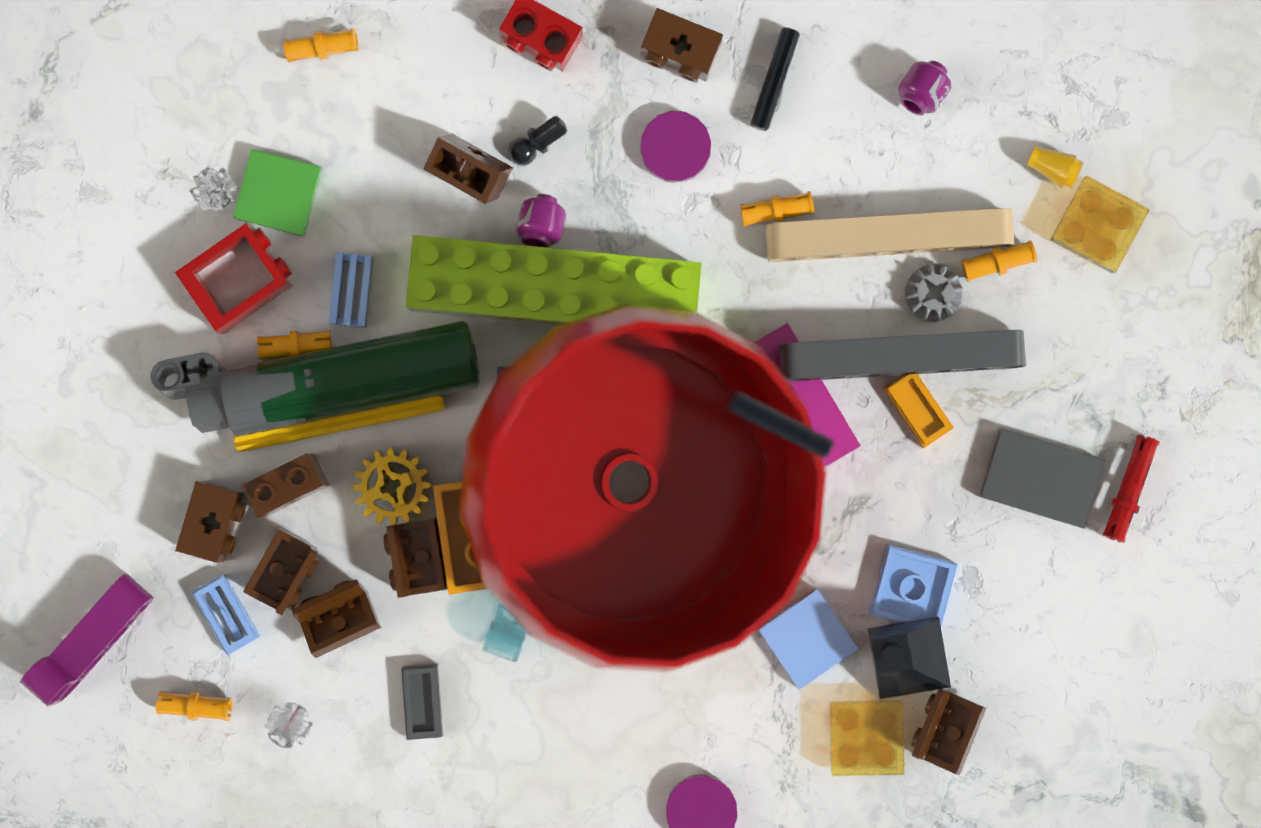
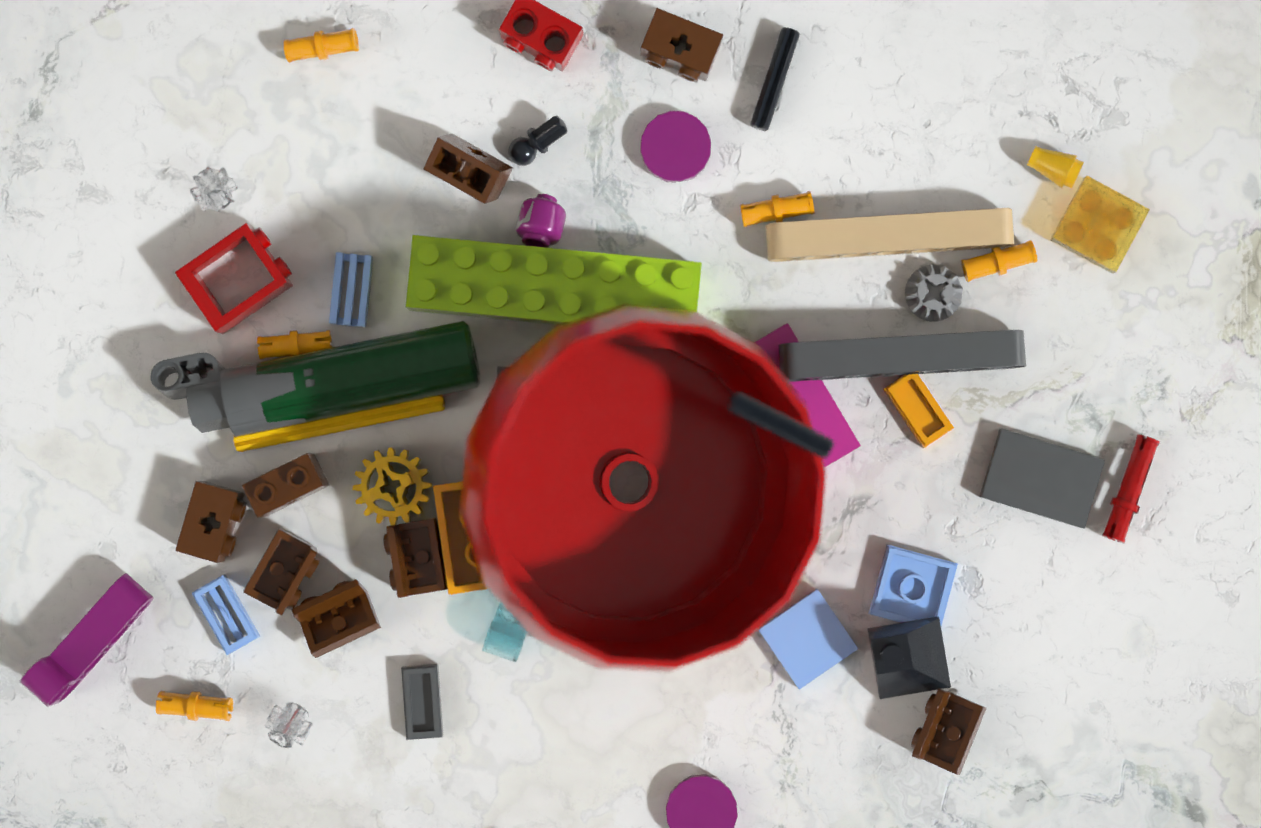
(277, 192): bright green tile -> none
(866, 738): clear yellow plate -> none
(924, 87): magenta head -> none

